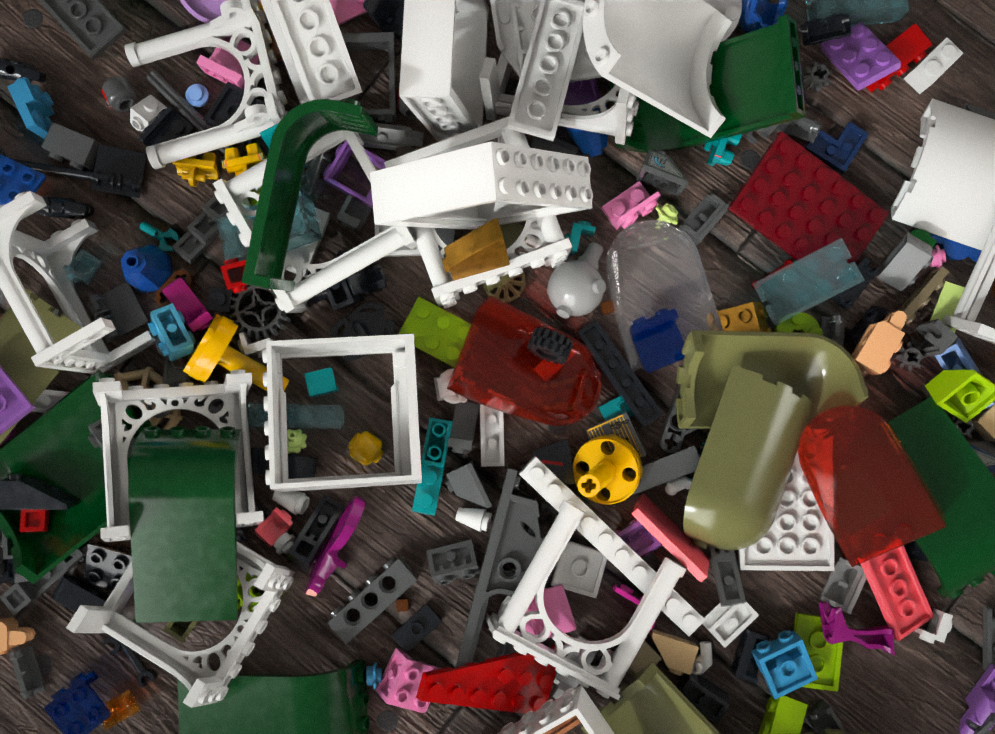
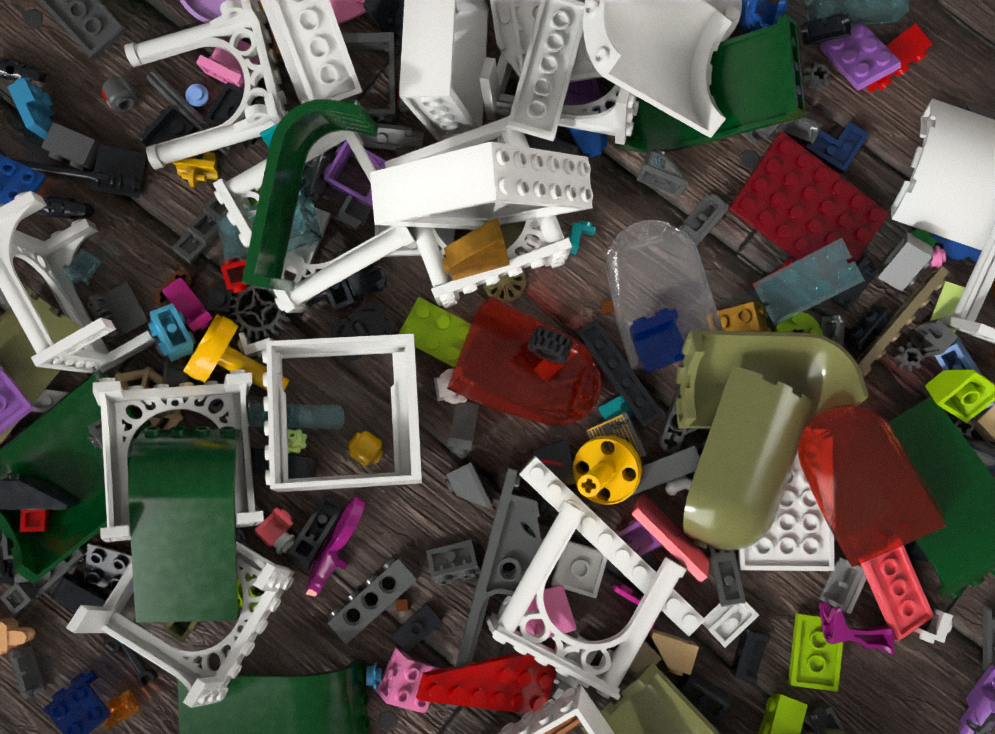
(145, 112): white bracket -> none
(146, 268): blue cone -> none
(161, 236): teal bar -> none
(238, 164): yellow hips -> none
(293, 501): white cone -> none
(321, 382): teal panel -> none
(432, 466): teal slope -> none
(475, 518): white cone -> none
(491, 437): white plate -> none
(577, 285): light grey piece -> none
(627, 206): bright pink bracket -> none
(667, 213): yellowish green plant -> none
(703, 660): white arm -> none
(719, 153): teal hips -> none
(784, 663): dark azure plate -> none
(880, 343): light nougat hinge -> none
(933, 65): white piece -> none

